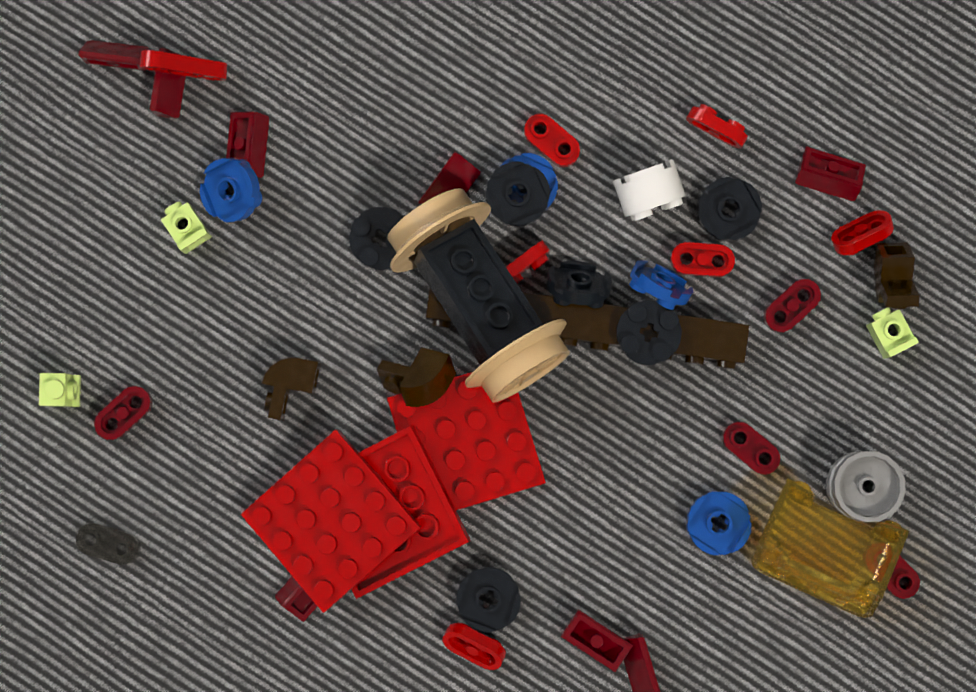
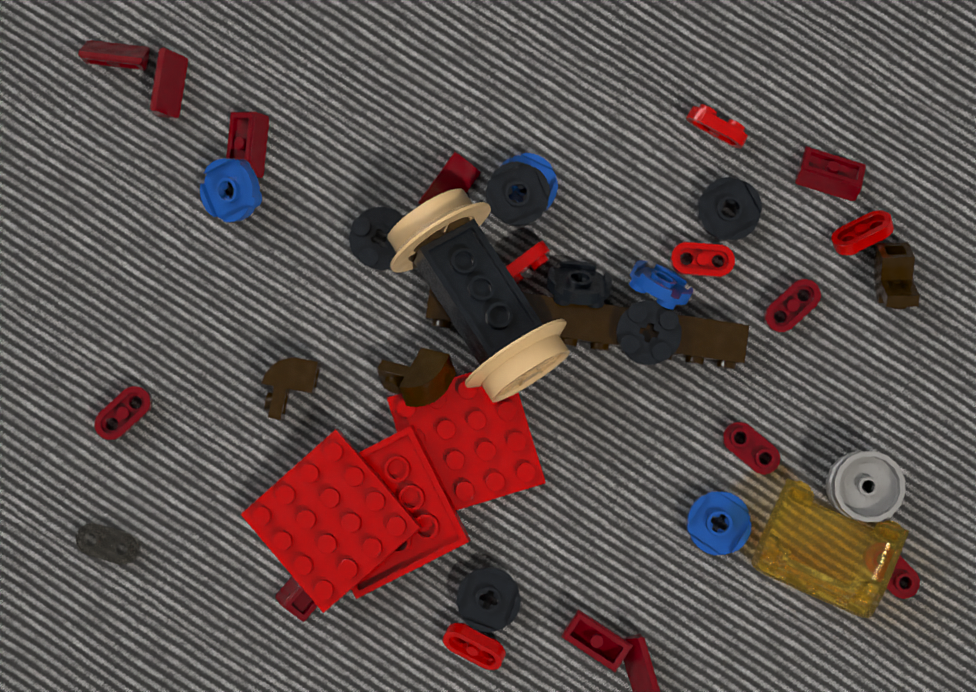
(59, 390): yellowish green brick -> none
(183, 65): red beam -> none
(193, 234): yellowish green brick -> none
(551, 140): red plate -> none
(650, 189): white brick -> none
(888, 344): yellowish green brick -> none

